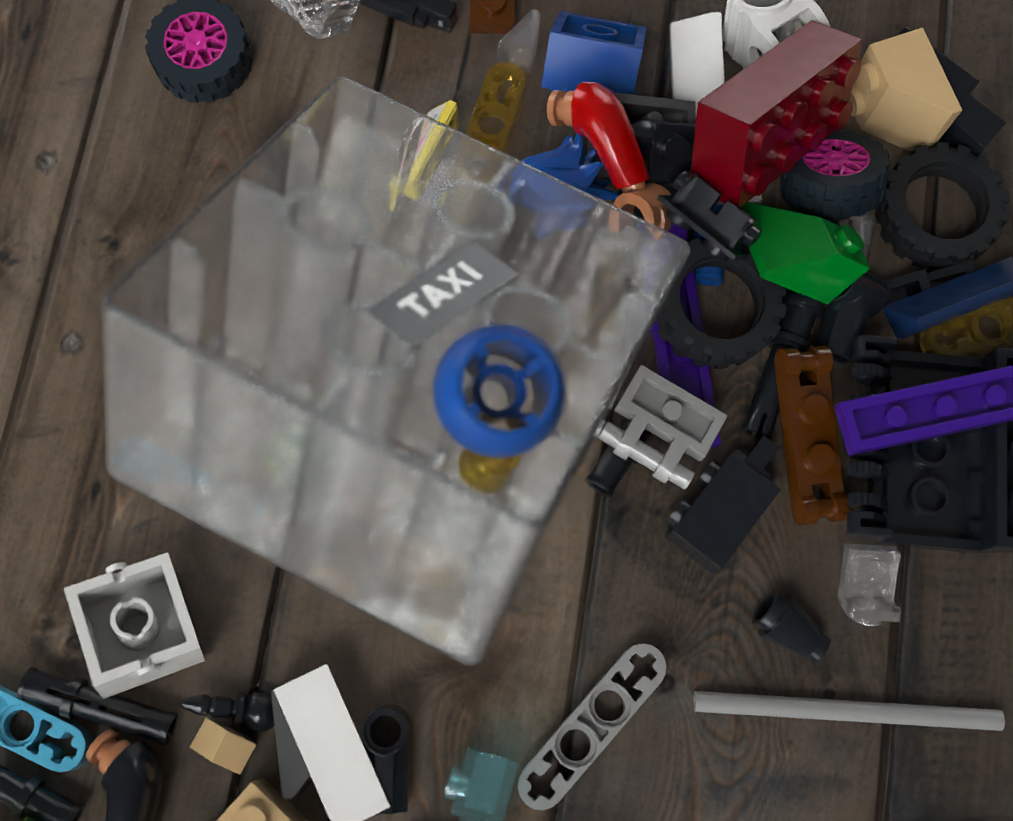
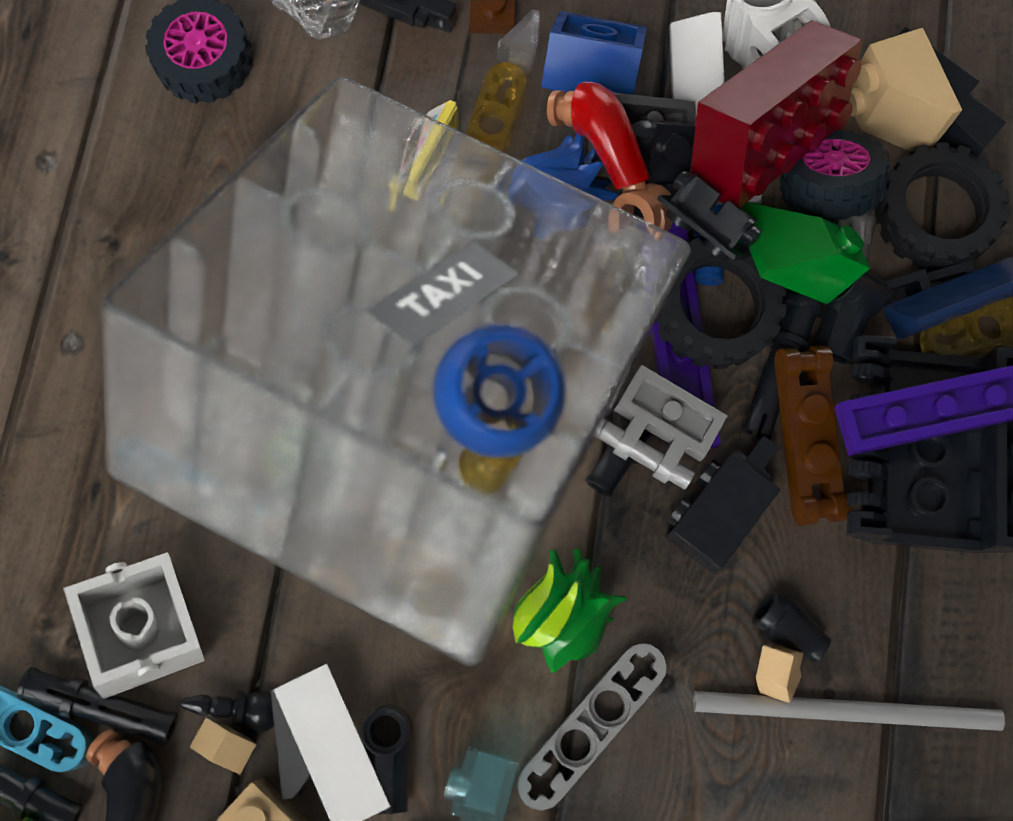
(564, 612): none -> green hair
(779, 672): none -> tan piece
(869, 583): clear bracket -> none

